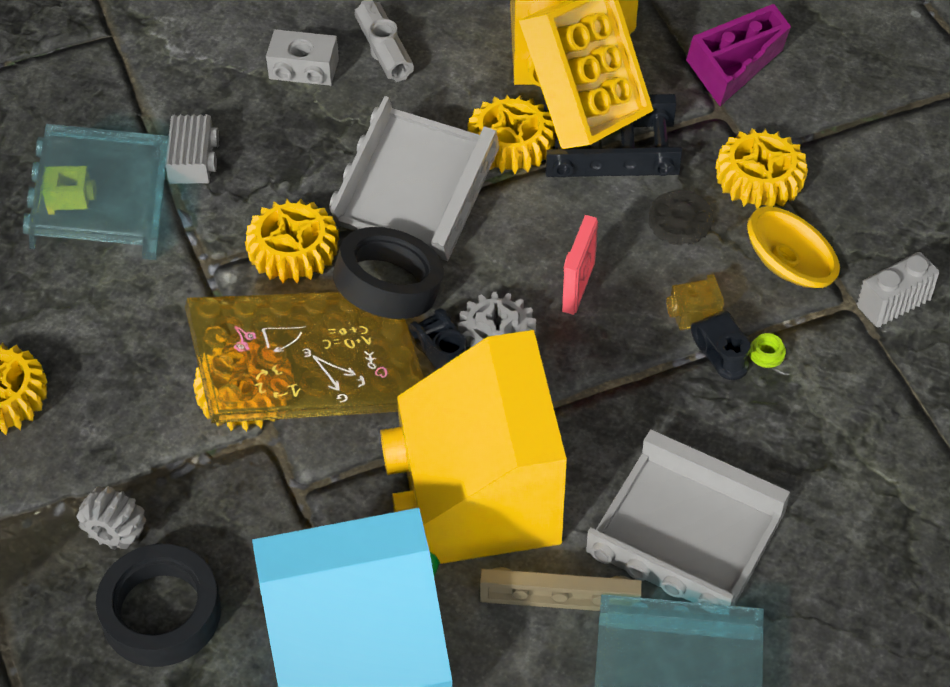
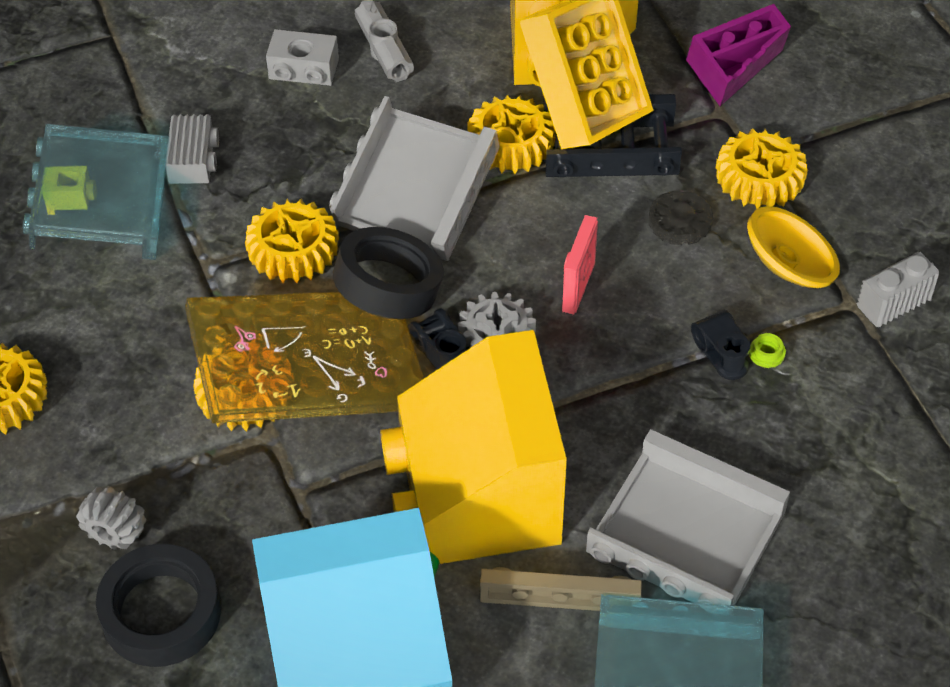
(694, 301): clear yellow brick -> none

